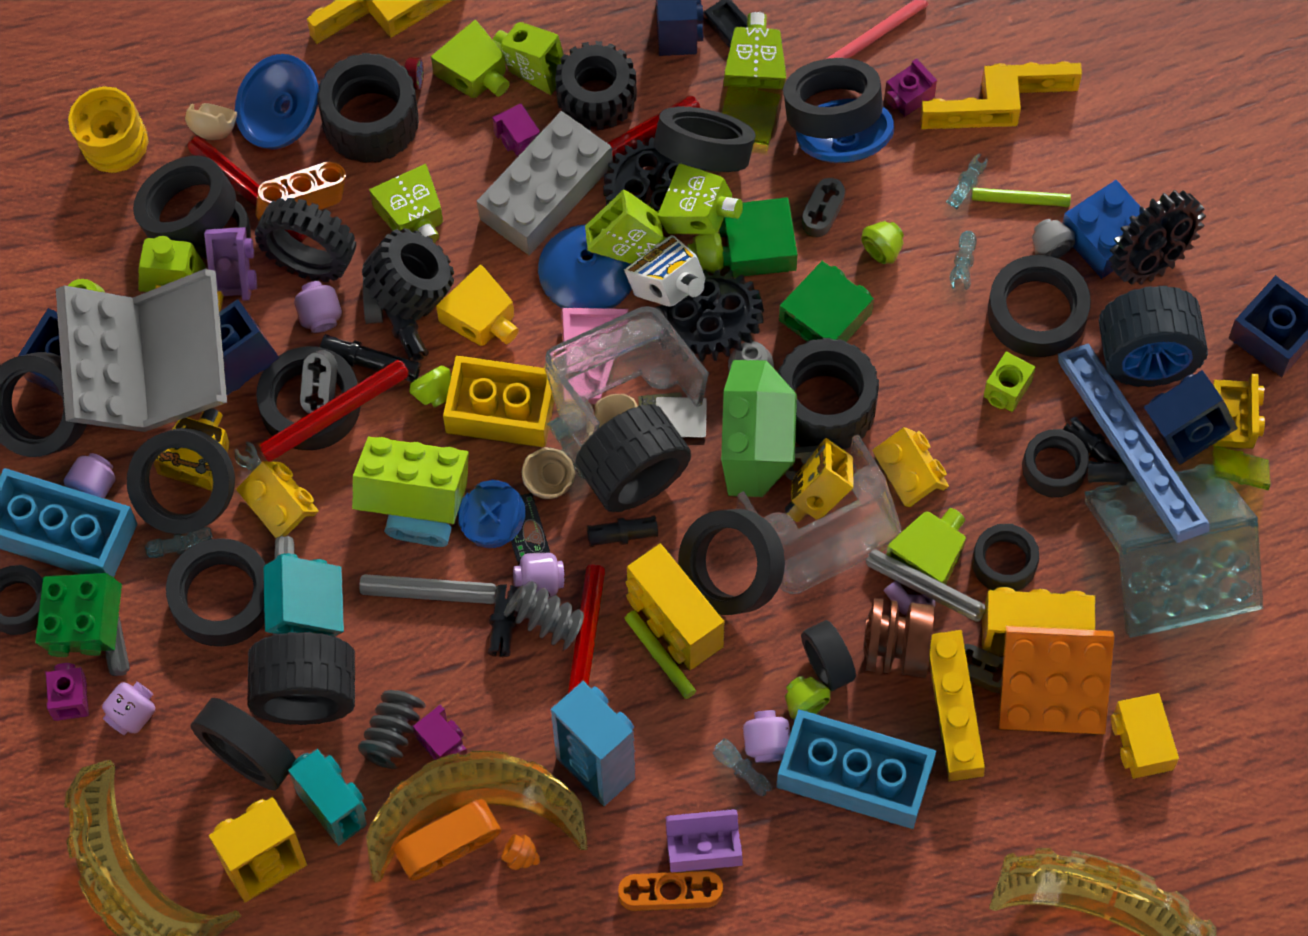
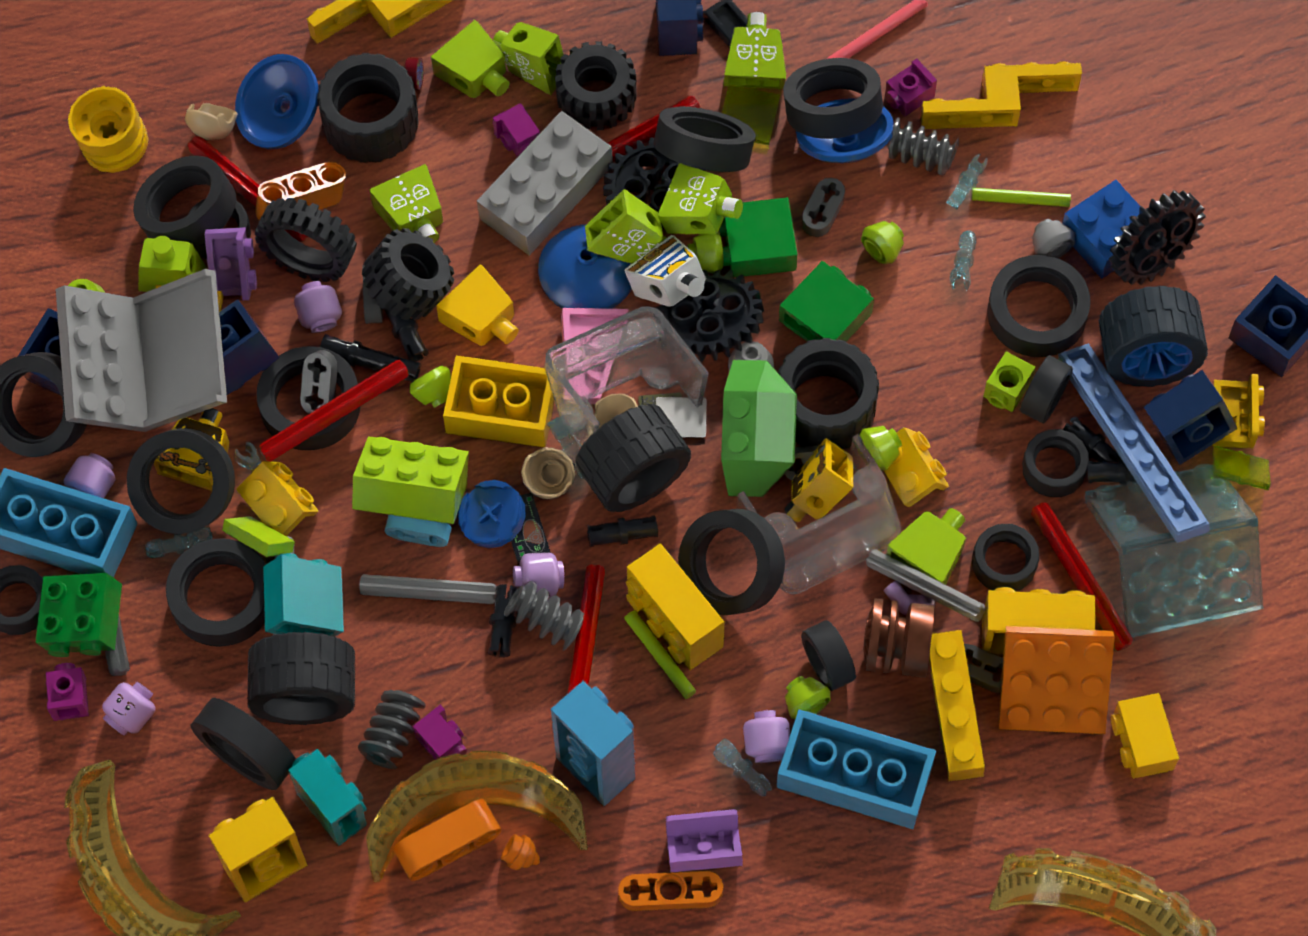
(258, 536): none -> lime tile
(882, 445): none -> lime cone
(922, 148): none -> dark grey piece
(1046, 389): none -> black tyre
(1081, 573): none -> red axle

